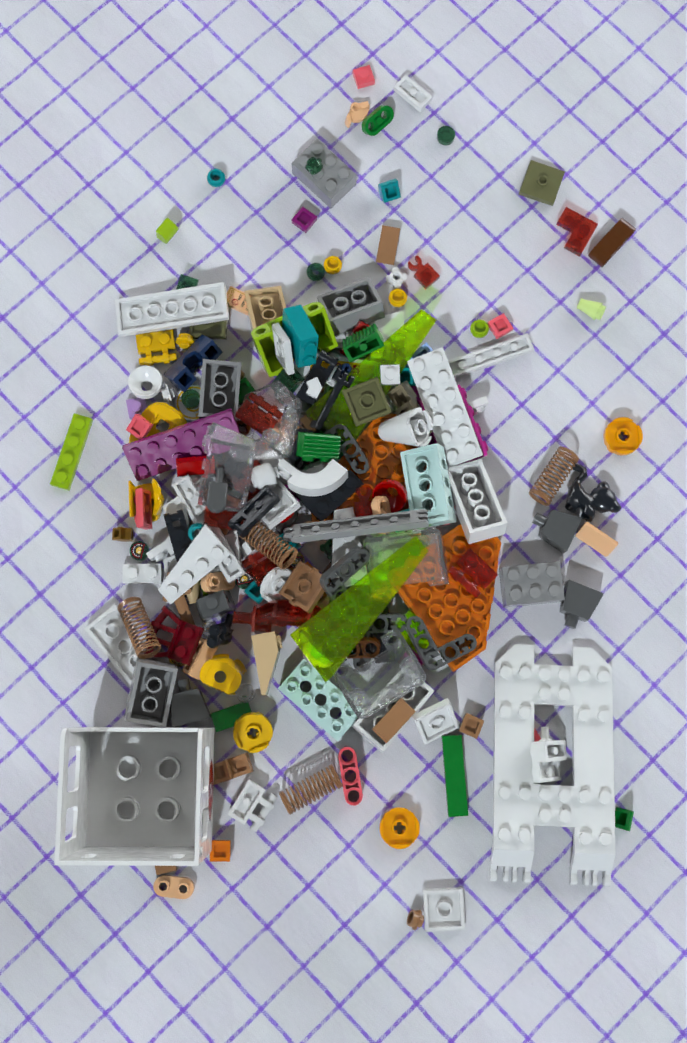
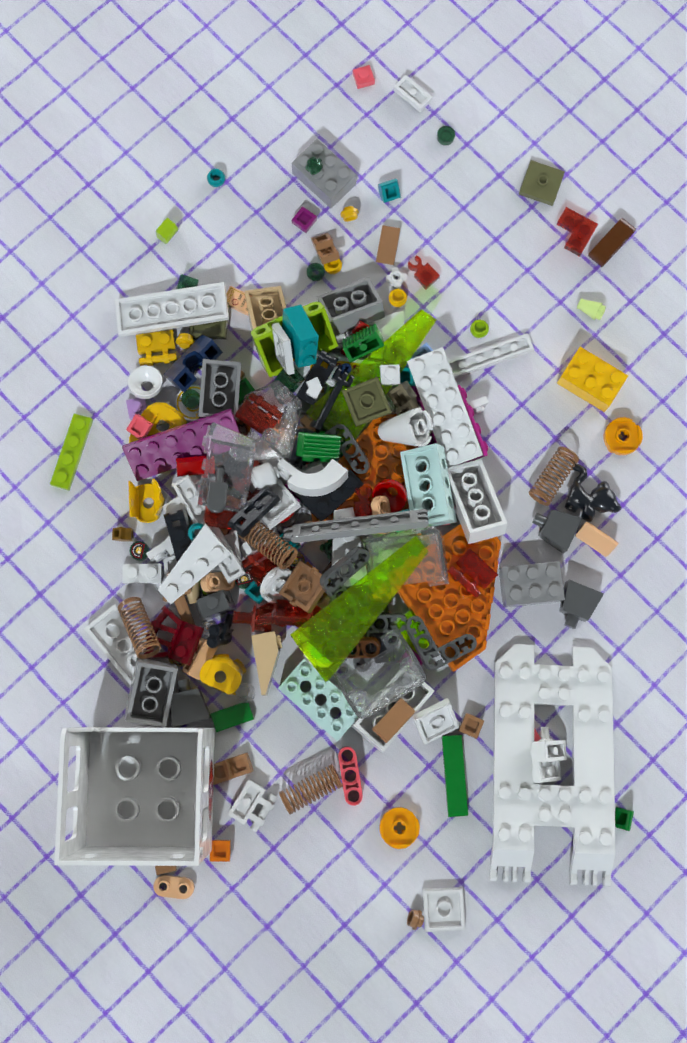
(143, 504): coral plate -> none
(168, 394): white plate -> none
(243, 726): yellow plate -> none
(325, 248): none -> medium nougat slope
(349, 213): none -> yellow plate
(357, 113): light nougat piece -> none
(376, 121): green plate -> none
(500, 326): coral plate -> none
(592, 379): none -> yellow brick

